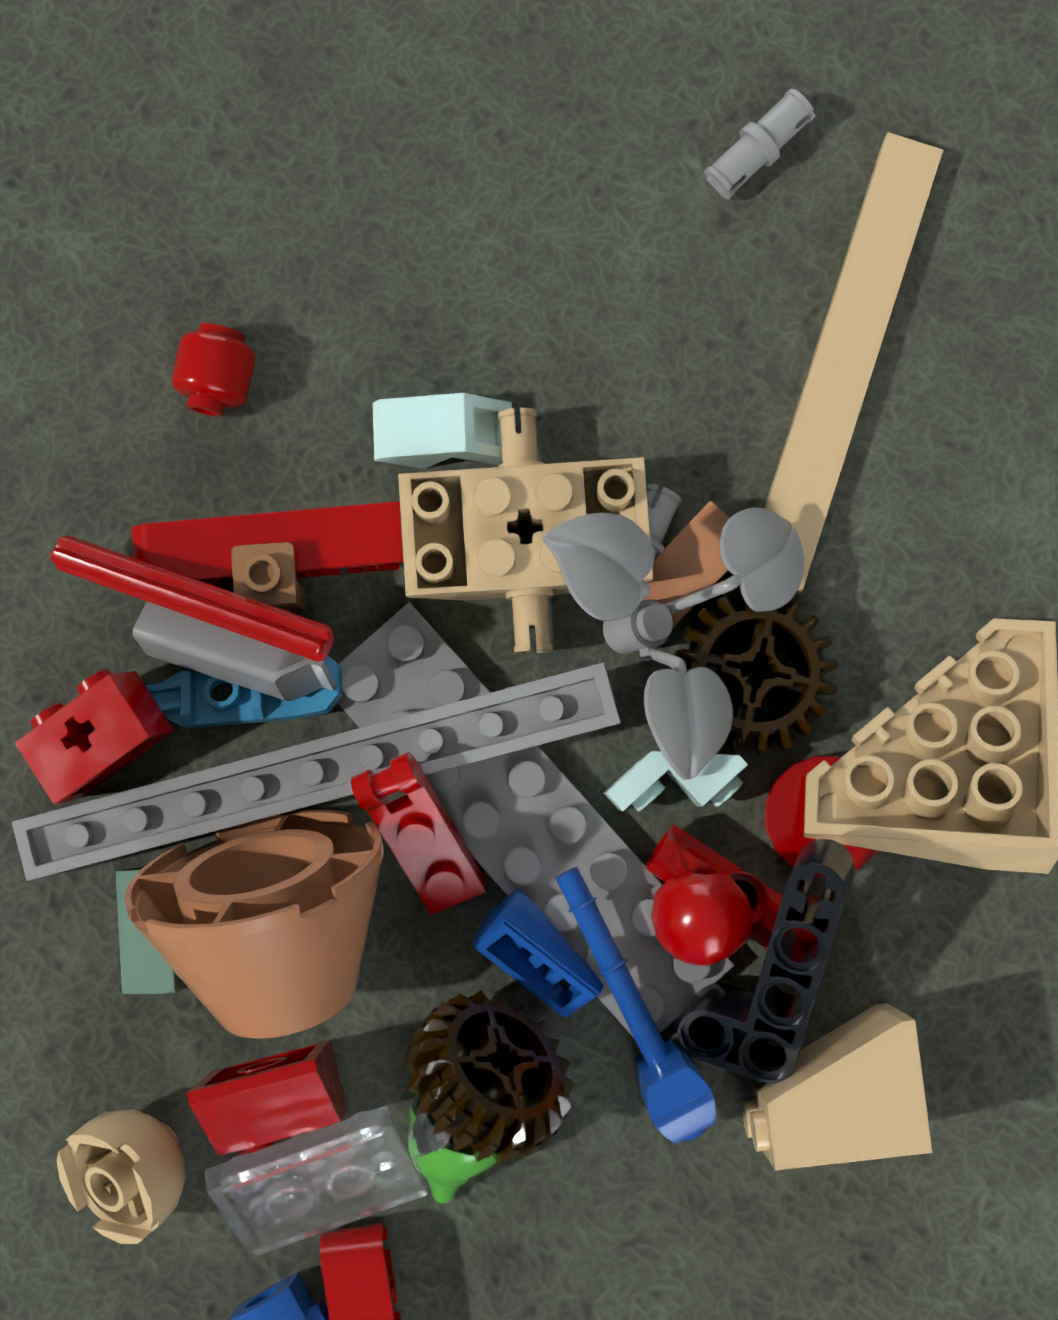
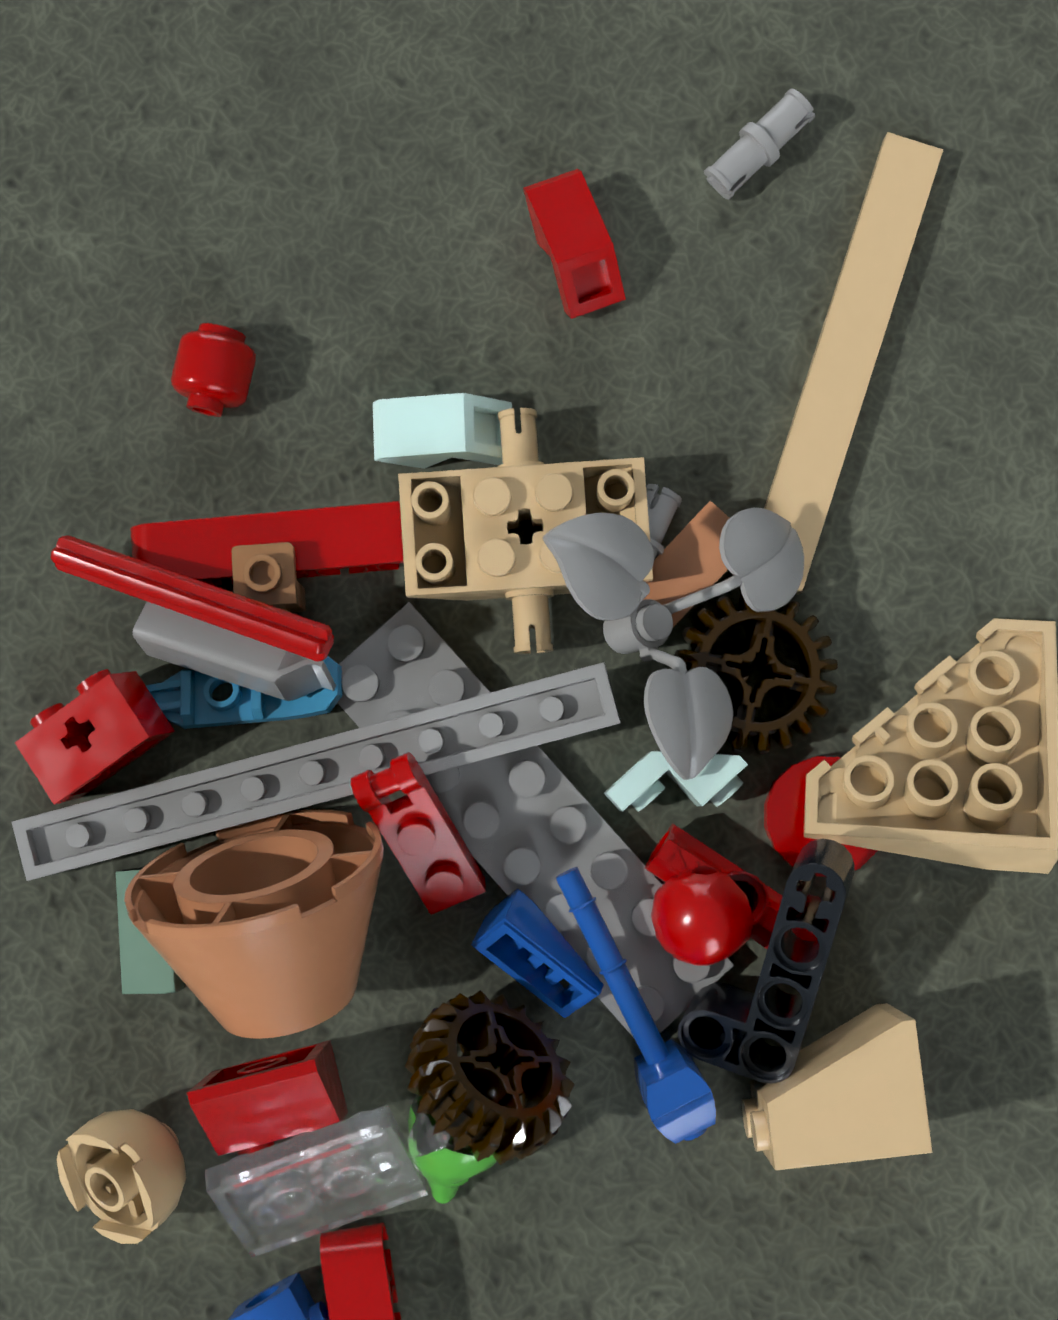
(577, 242): none -> red slope

